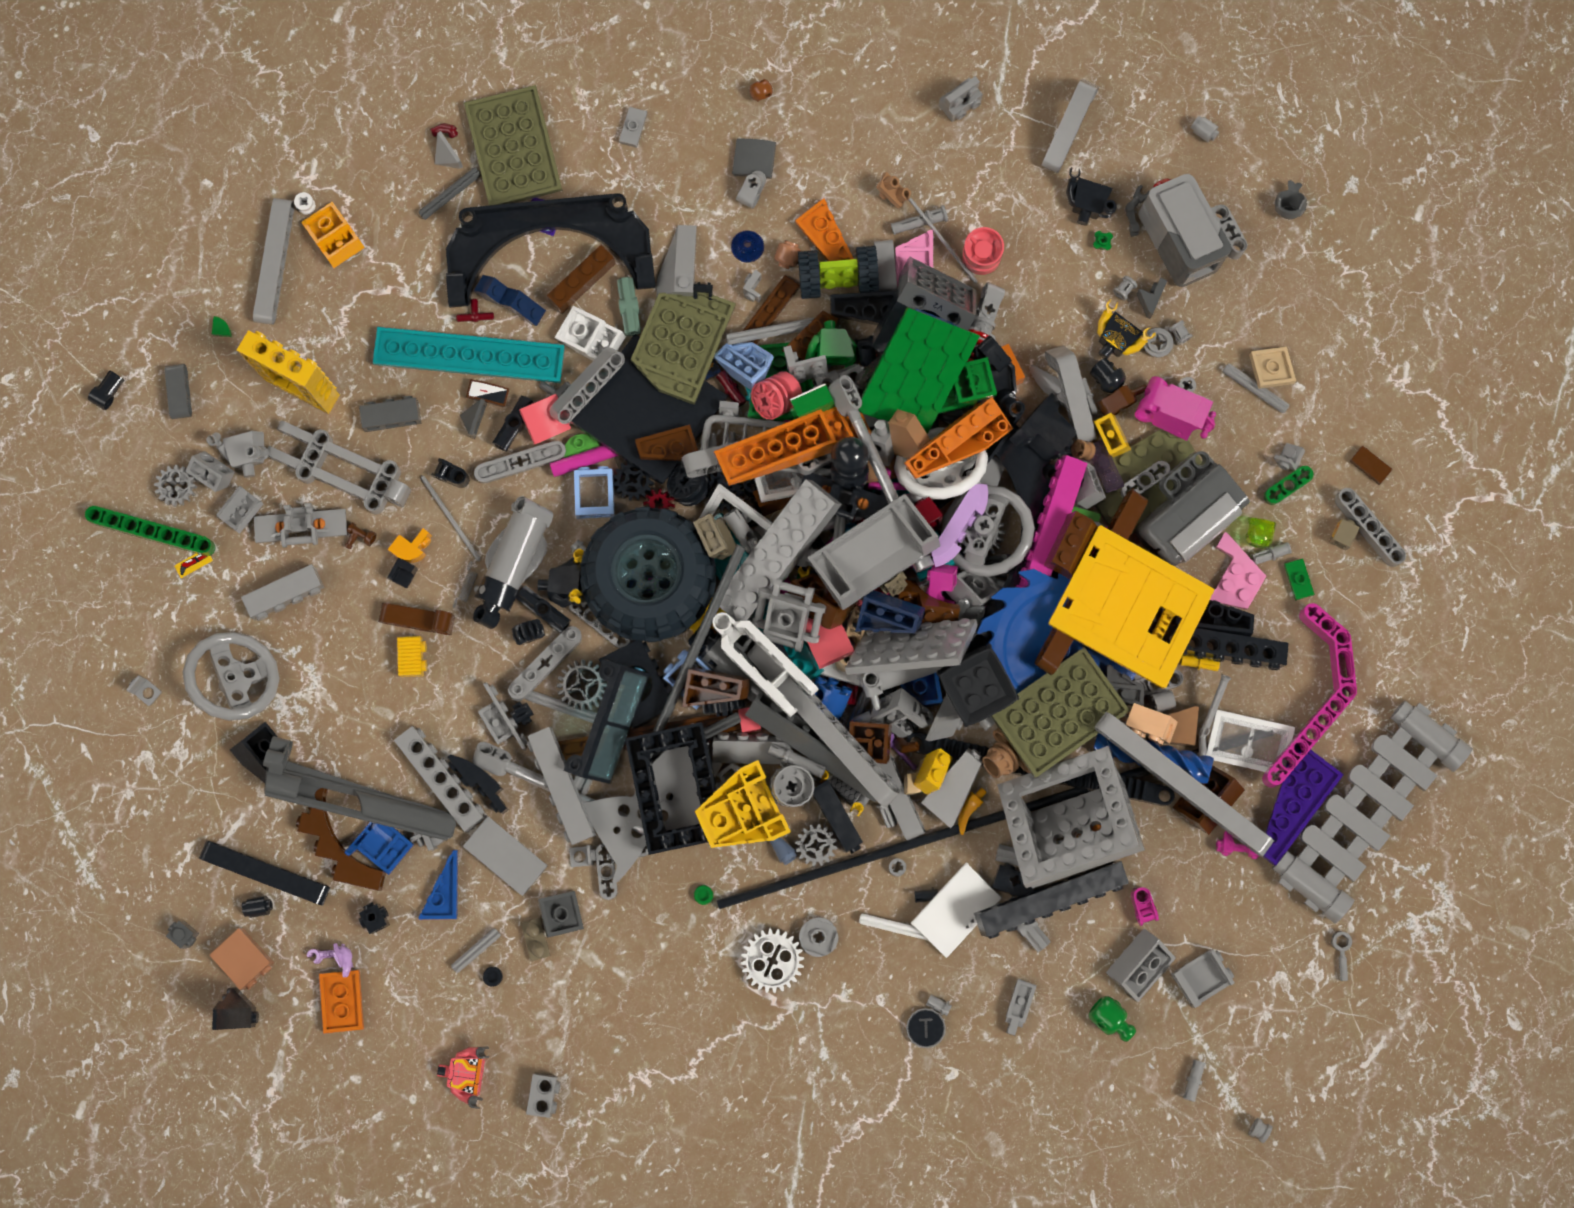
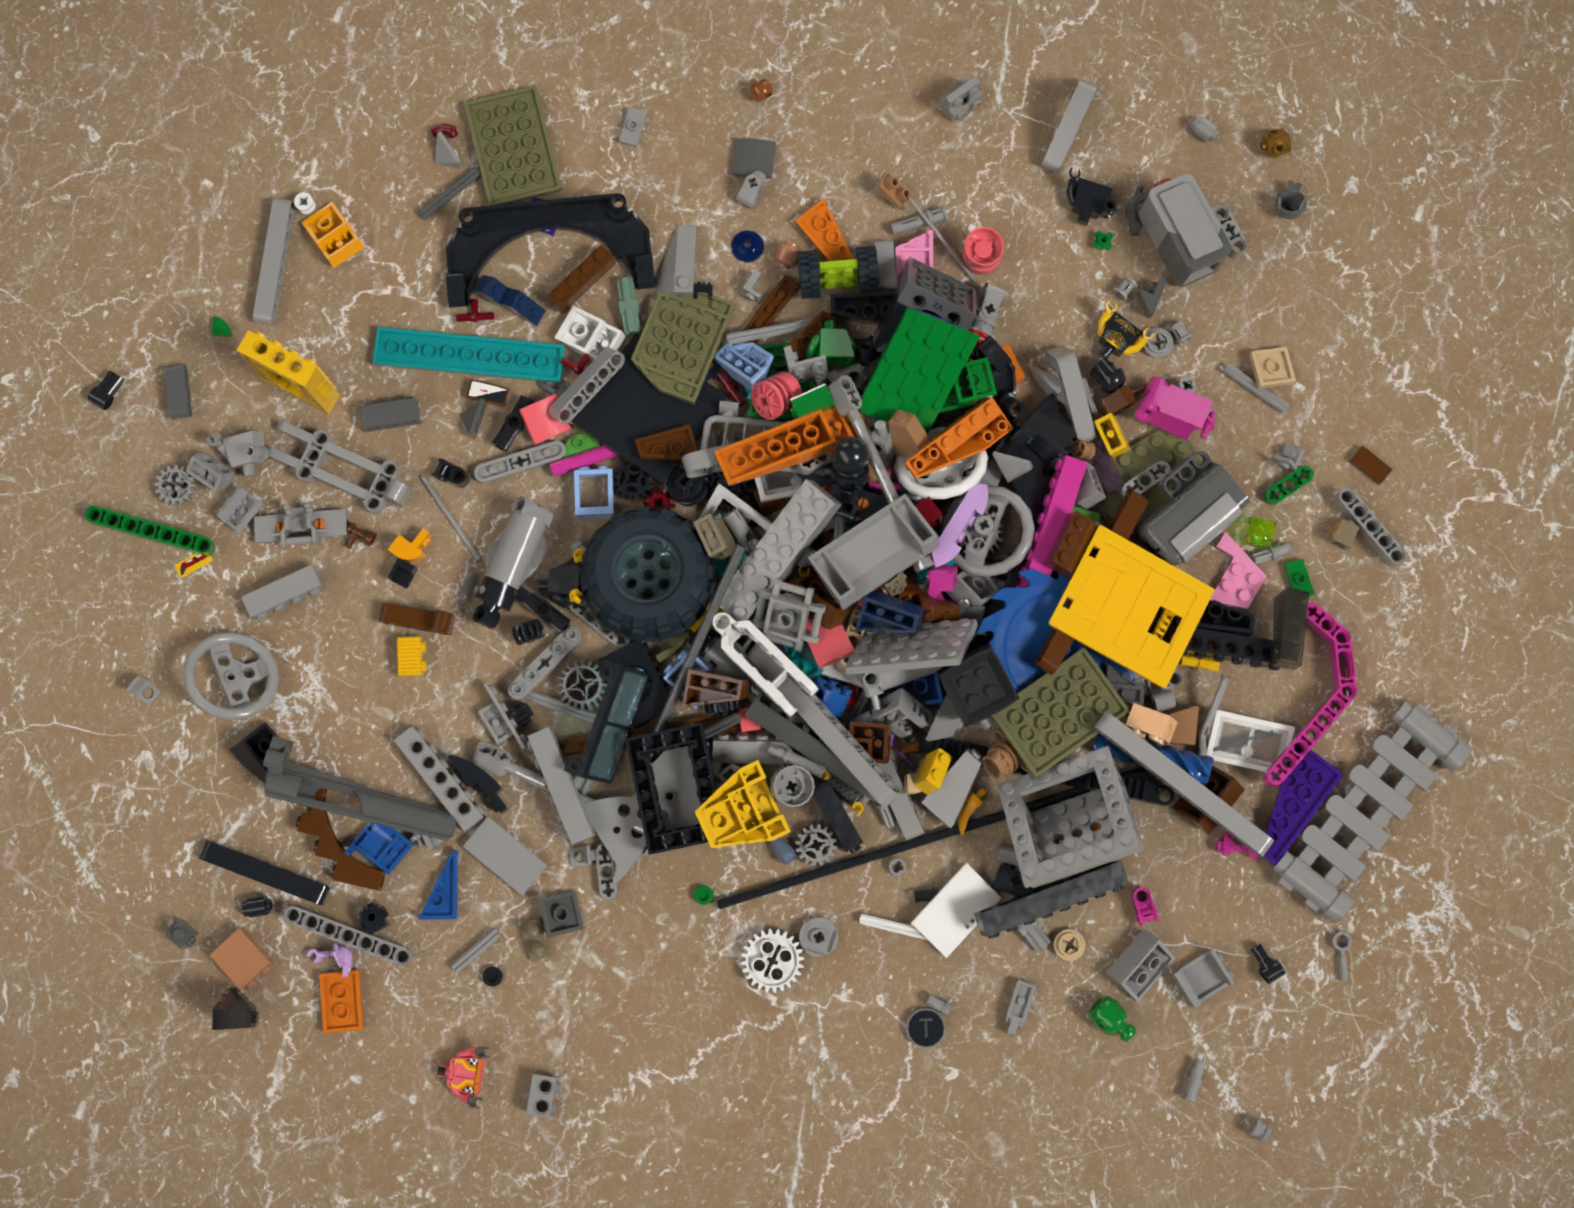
(339, 935): none -> light grey beam
(577, 368): none -> dark red piece
(677, 644): none -> olive slope
(1012, 466): none -> light grey slope
(1078, 942): none -> tan gear
(1270, 969): none -> black pin
(1275, 142): none -> pearl gold brick
(1289, 628): none -> clear smoke wedge

